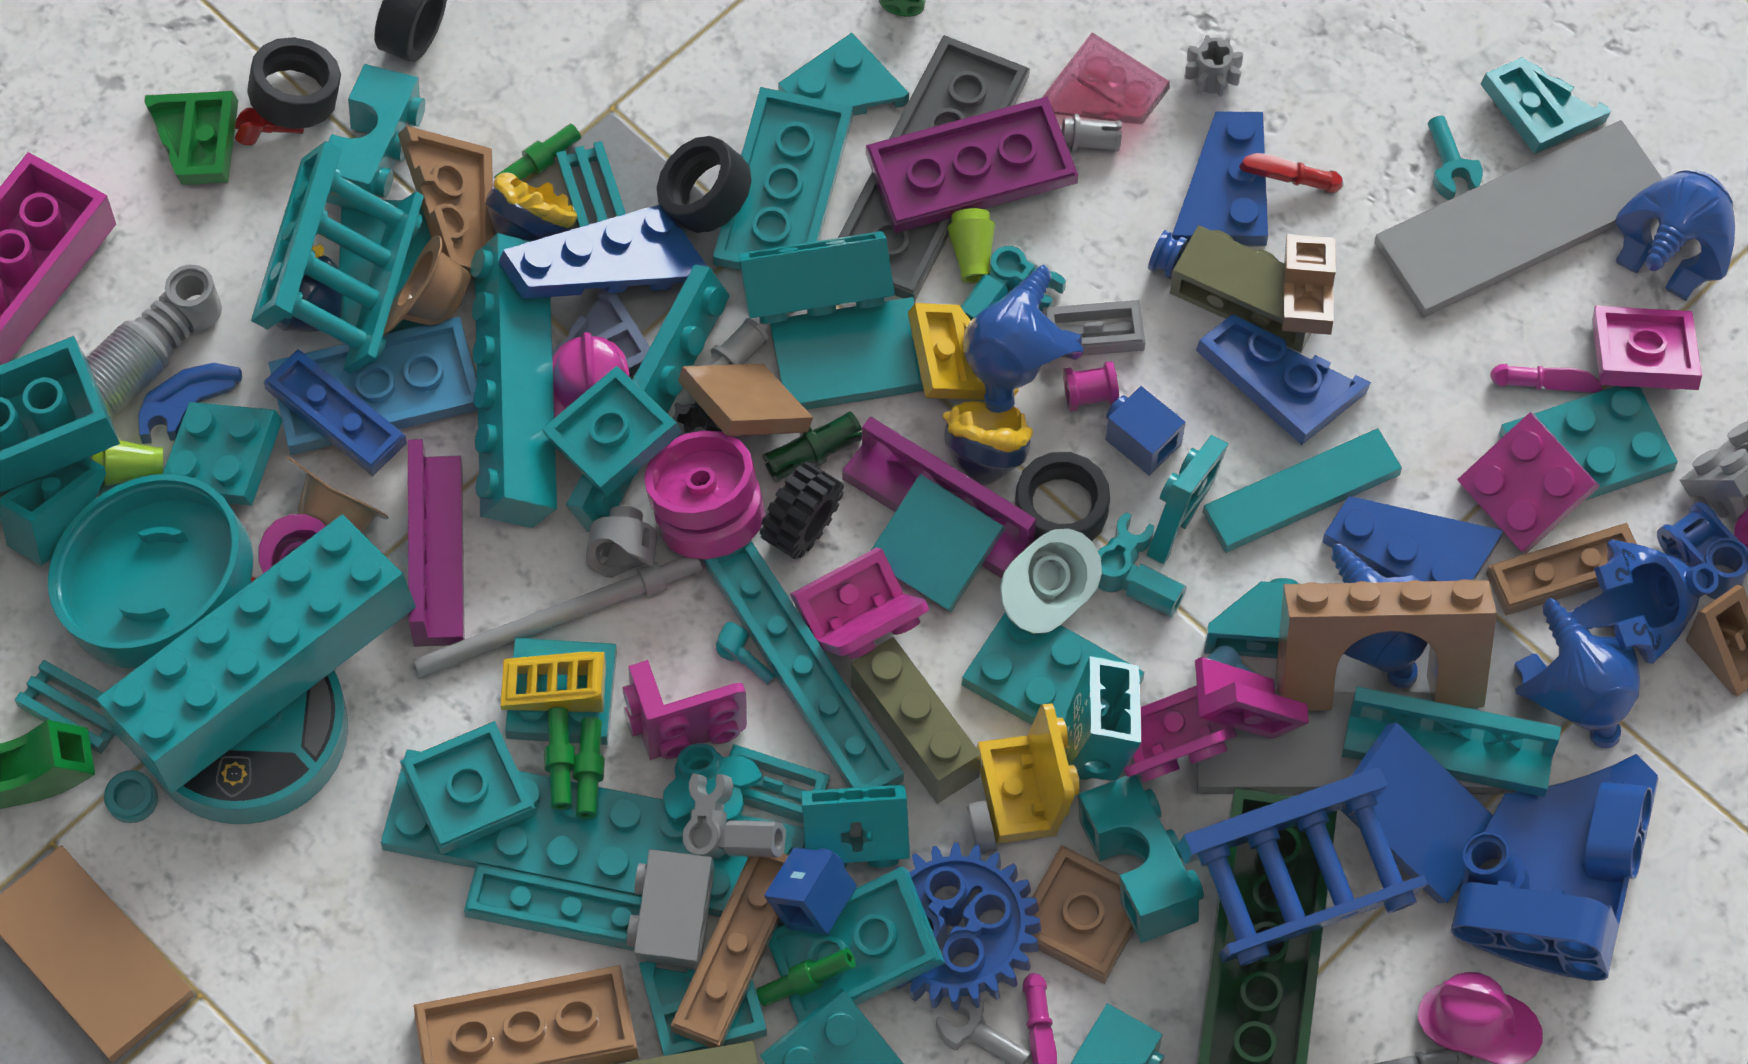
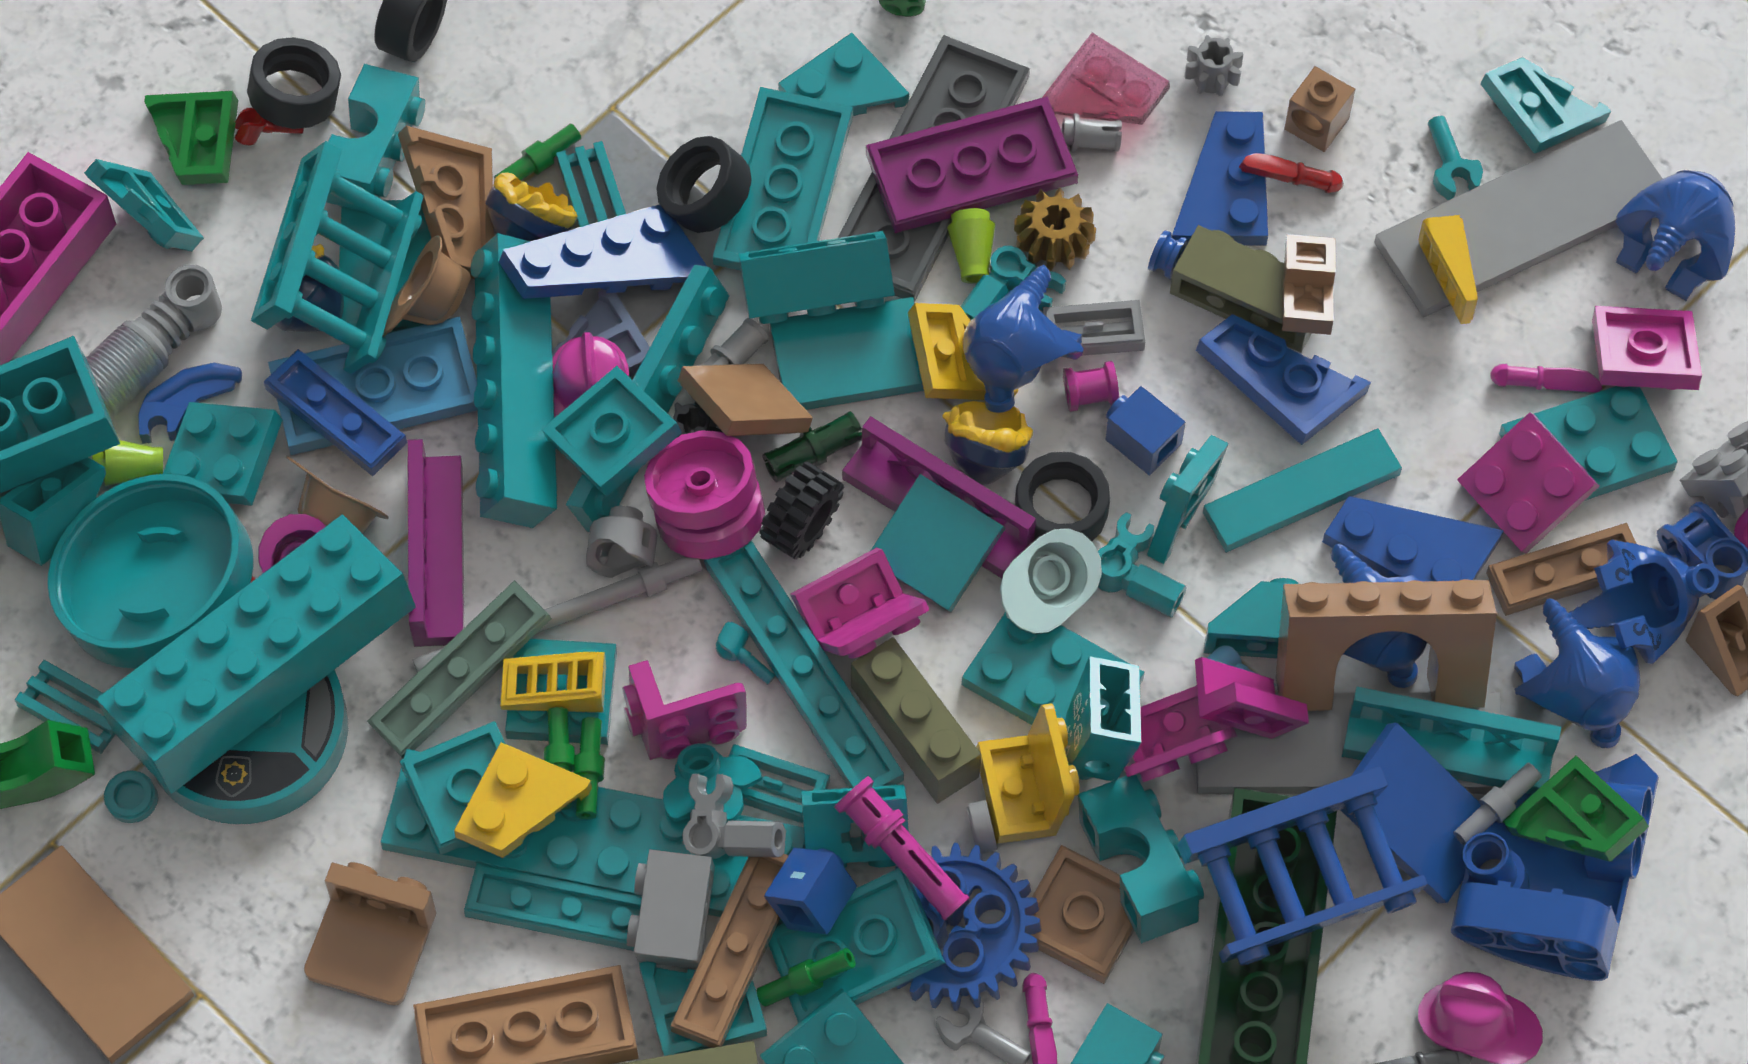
(147, 203): none -> teal wing
(370, 933): none -> medium nougat bracket
(459, 669): none -> sand green tile
(515, 799): none -> yellow wing
(885, 829): none -> dark pink pin
(1072, 225): none -> pearl gold gear
(1319, 108): none -> medium nougat brick
(1448, 255): none -> yellow slope
(1498, 803): none -> light grey bar
(1578, 814): none -> green wing

